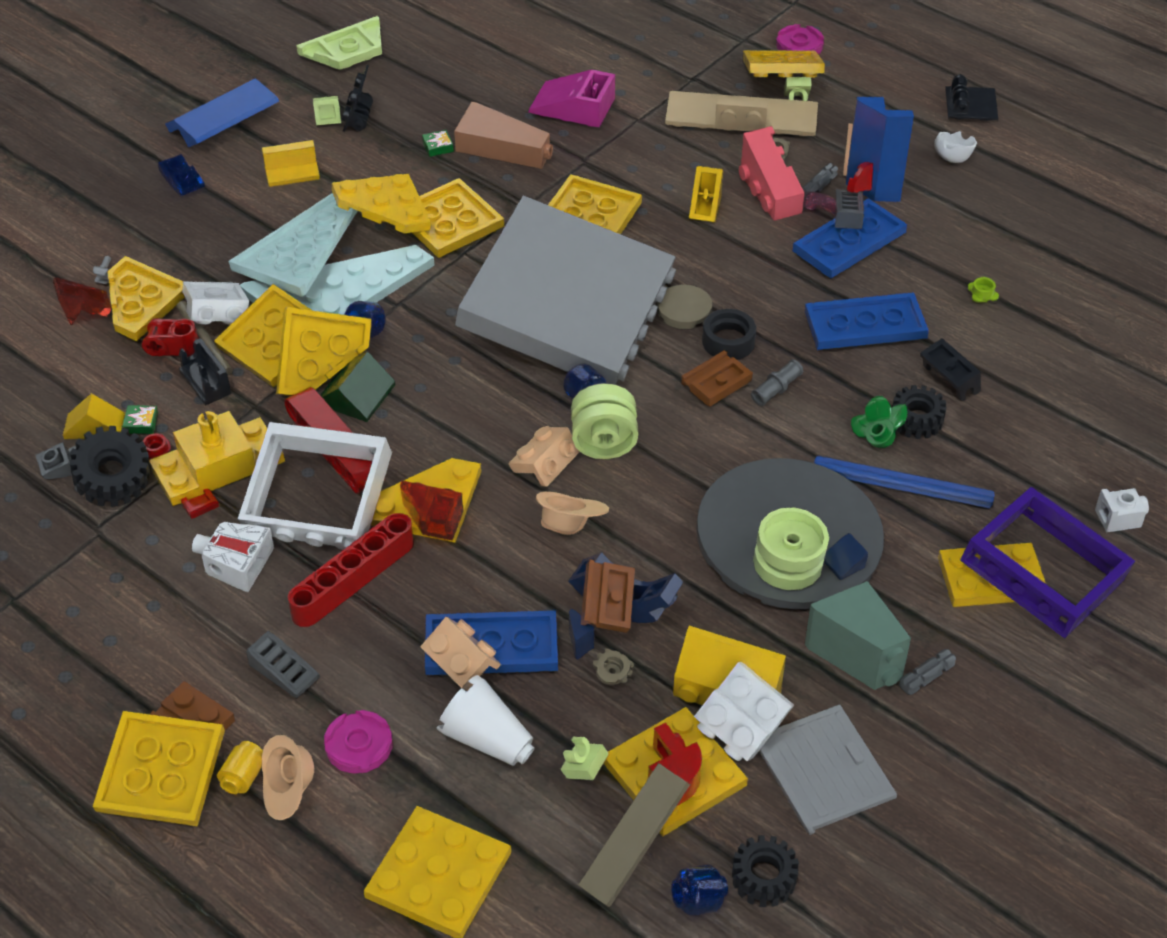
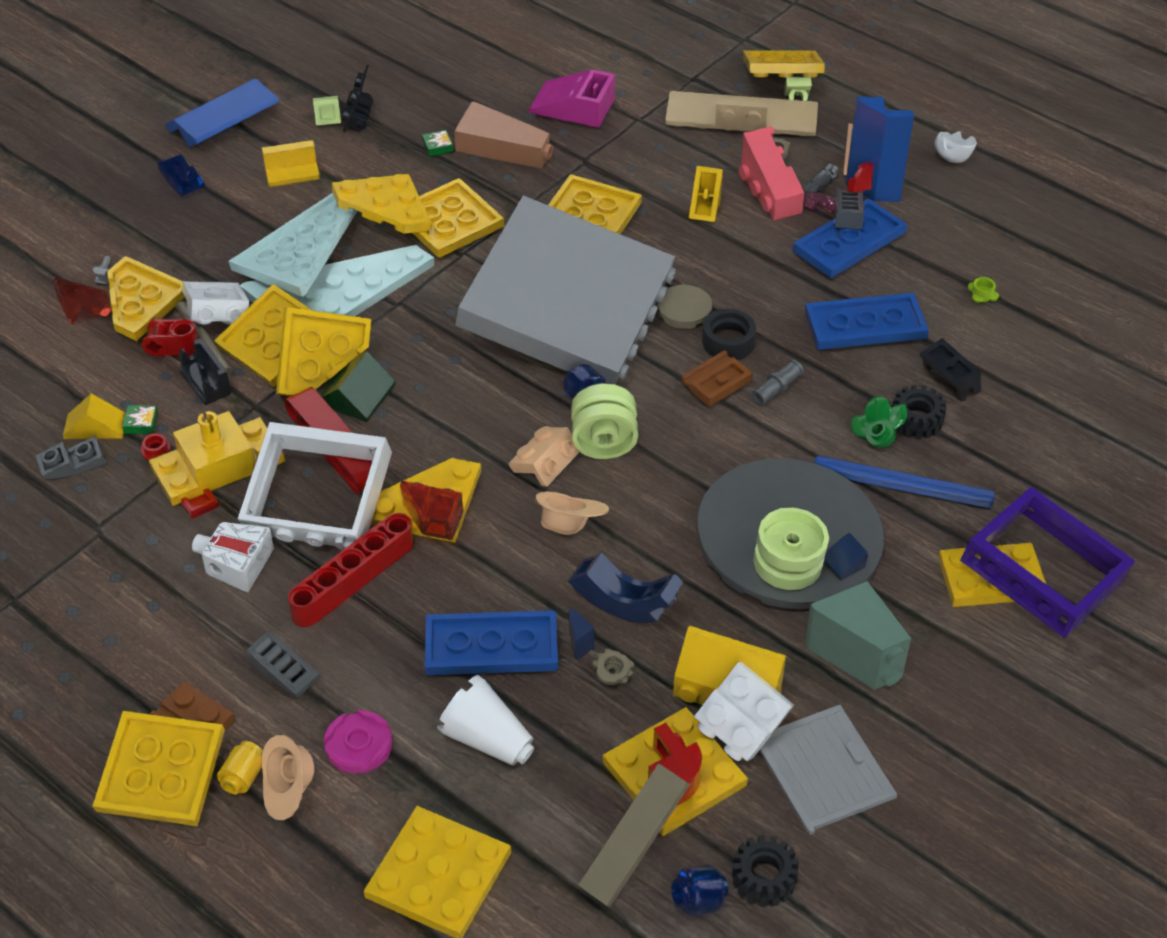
(110, 447): black tyre -> none
(345, 46): yellowish green wing -> none
(369, 310): clear blue head -> none
(459, 652): light nougat bracket -> none
(584, 759): yellowish green tile -> none
(608, 596): dark orange plate -> none
(797, 38): dark pink tile -> none
(927, 671): dark grey axle -> none
(970, 102): black hinge -> none
(1121, 509): white brick -> none

